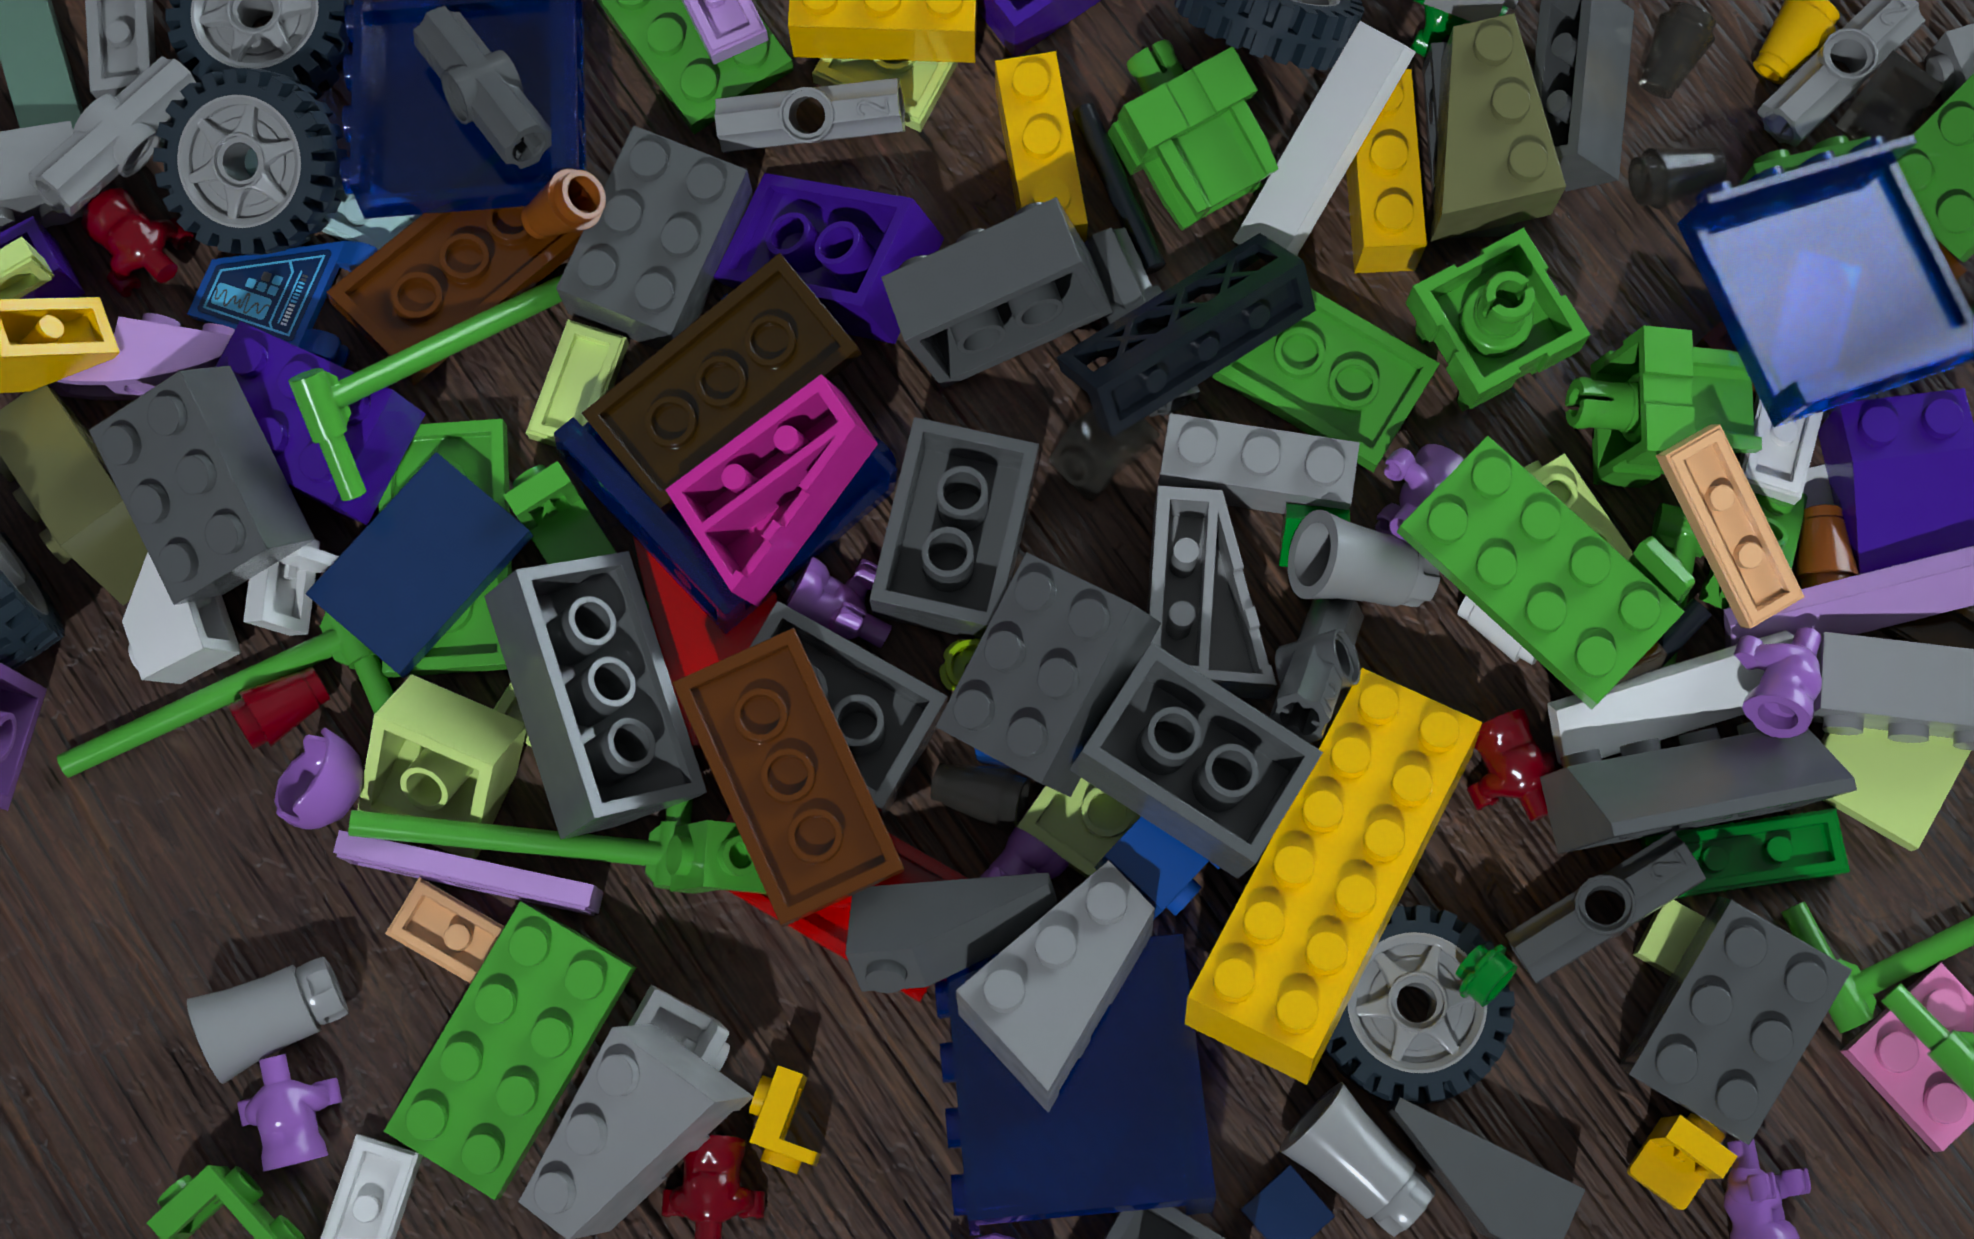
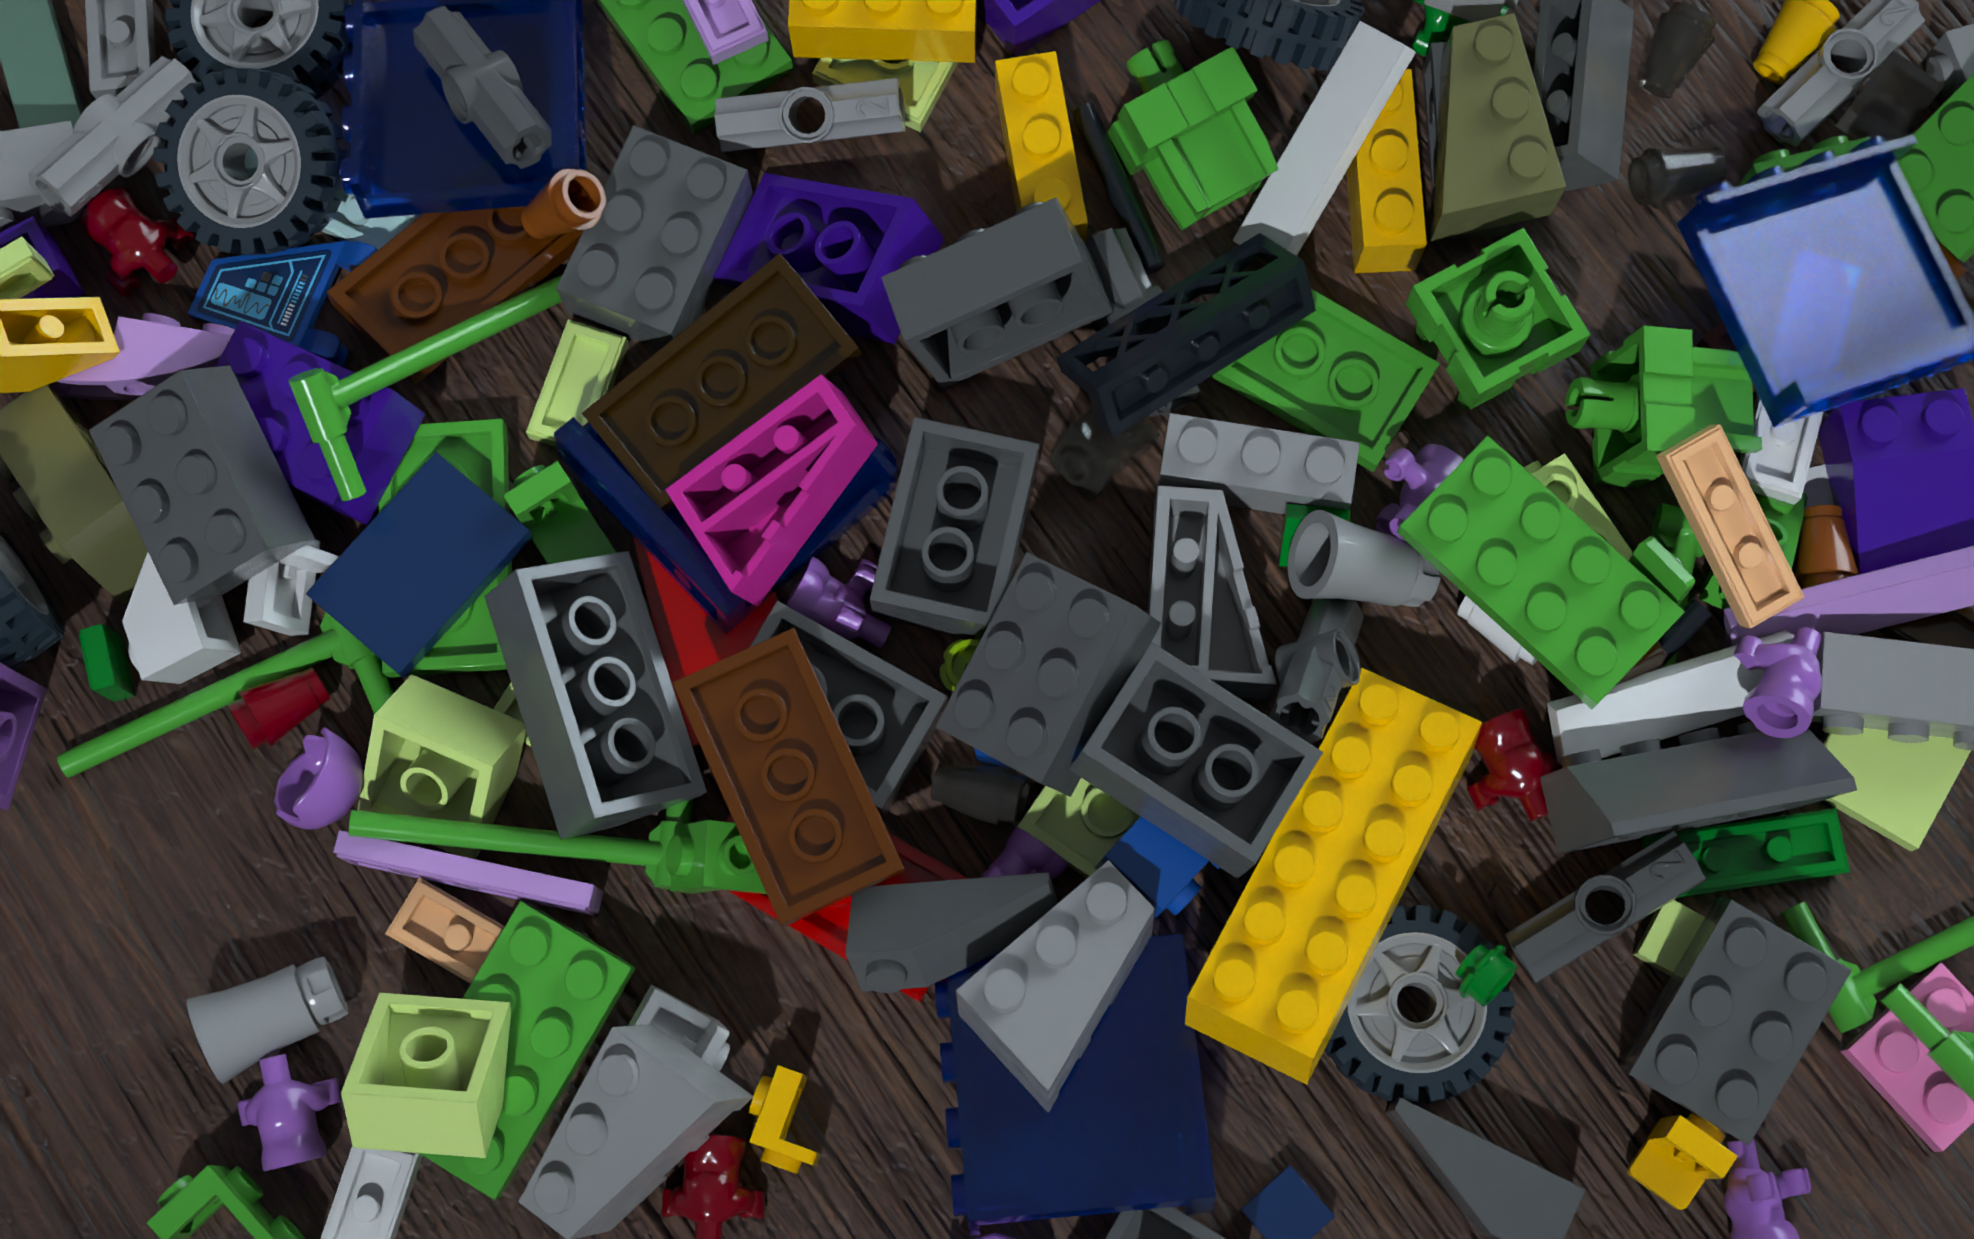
(106, 662): none -> green tile
(428, 1075): none -> yellowish green slope
(1358, 1161): light grey plant -> none

